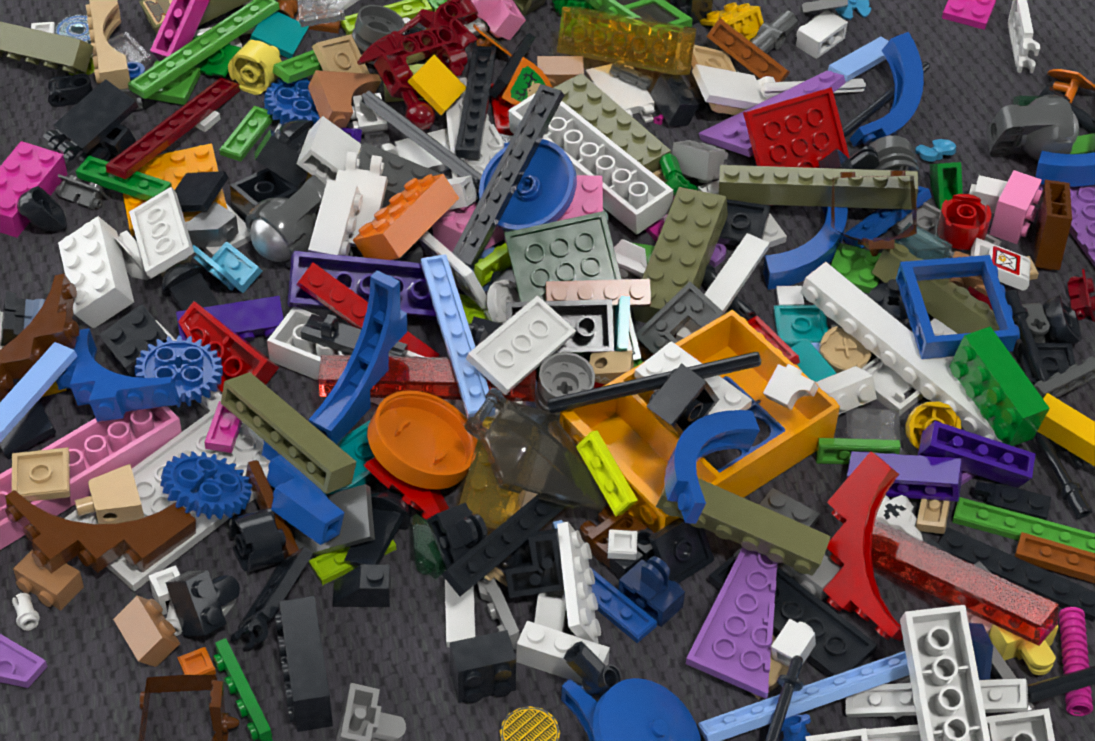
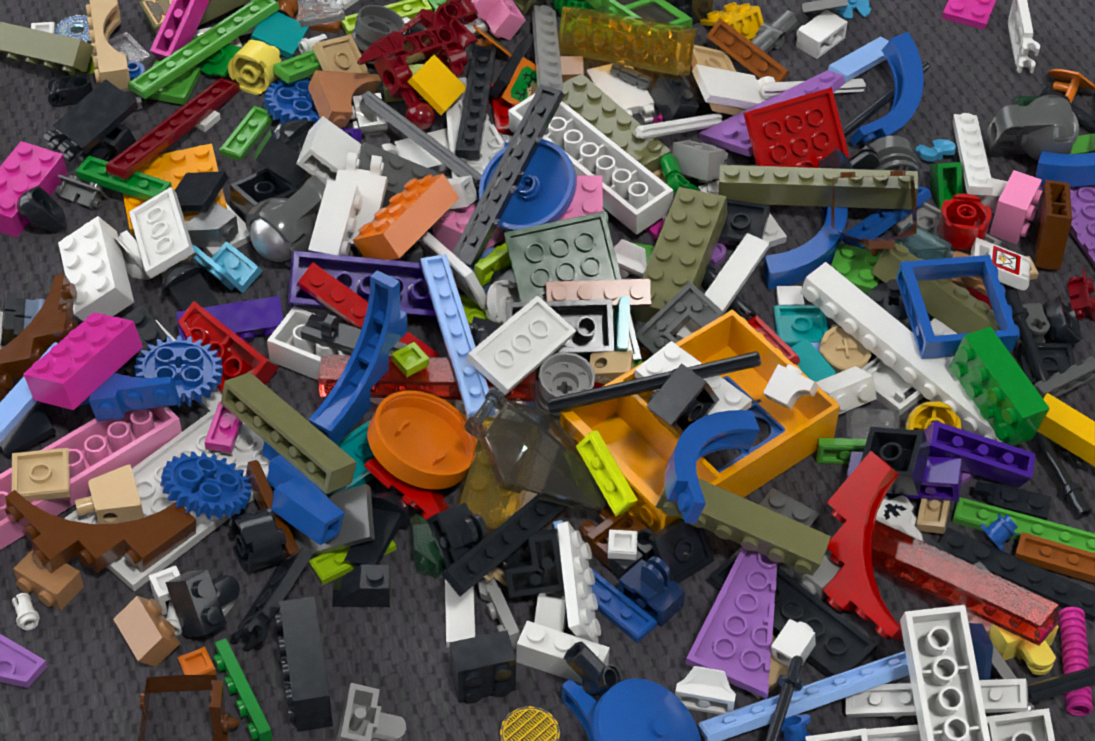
(83, 360): none -> dark pink brick
(305, 44): none -> white pin
(410, 359): none -> lime plate
(546, 47): none -> light grey plate
(677, 126): none -> white axle
(706, 691): none -> white slope
(903, 451): none -> black brick
(972, 154): none -> white plate
(1000, 530): none -> blue brick

